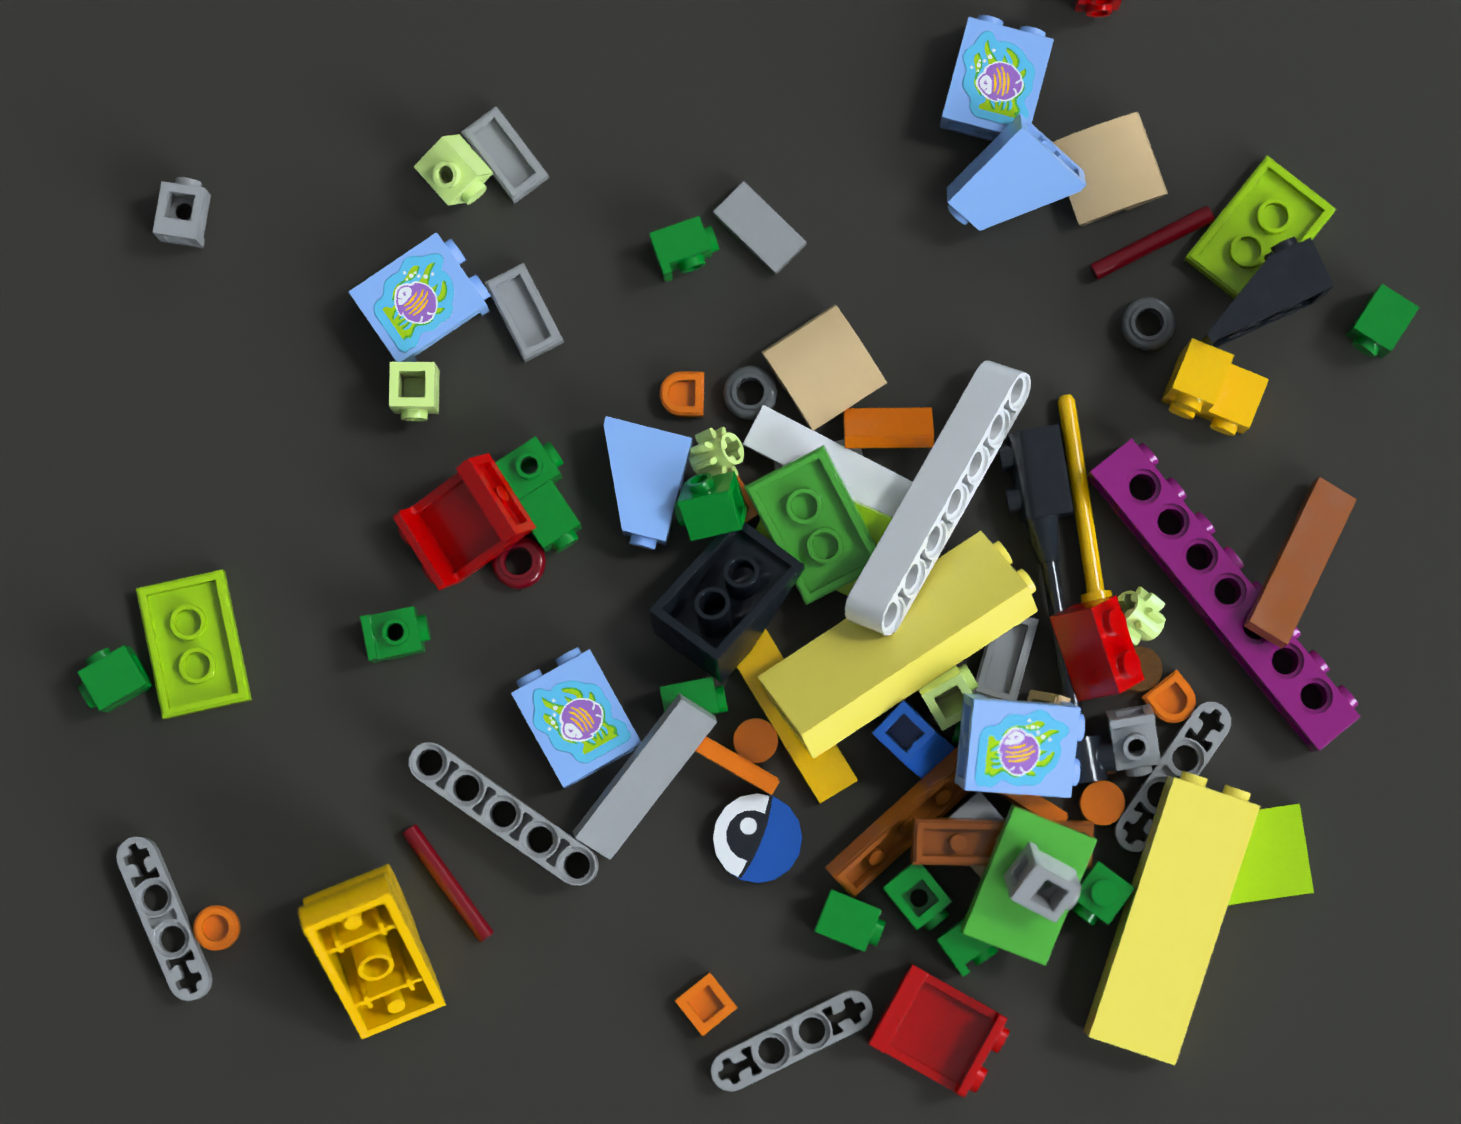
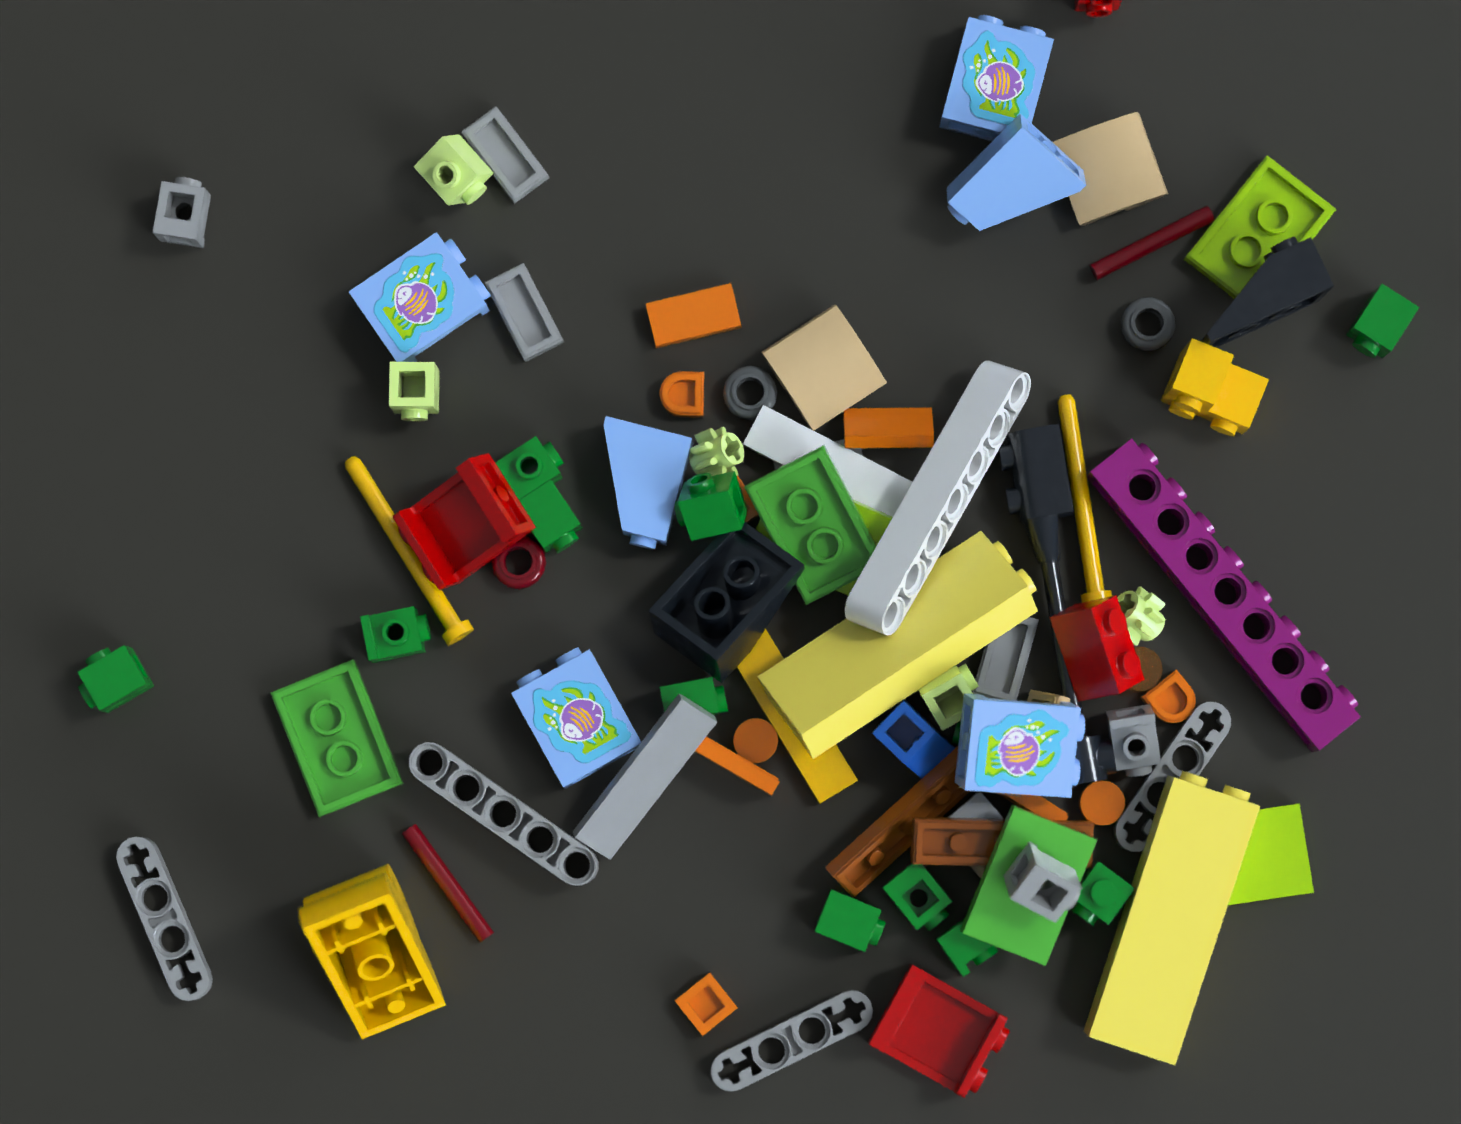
(193, 644): lime tile -> none
(216, 927): orange tile -> none
(336, 738): none -> bright green tile
(453, 625): none -> yellow bar
(683, 246): green brick -> none
(693, 315): none -> orange tile
(757, 838): tile -> none
(759, 228): light grey tile -> none
(1300, 562): dark orange tile -> none

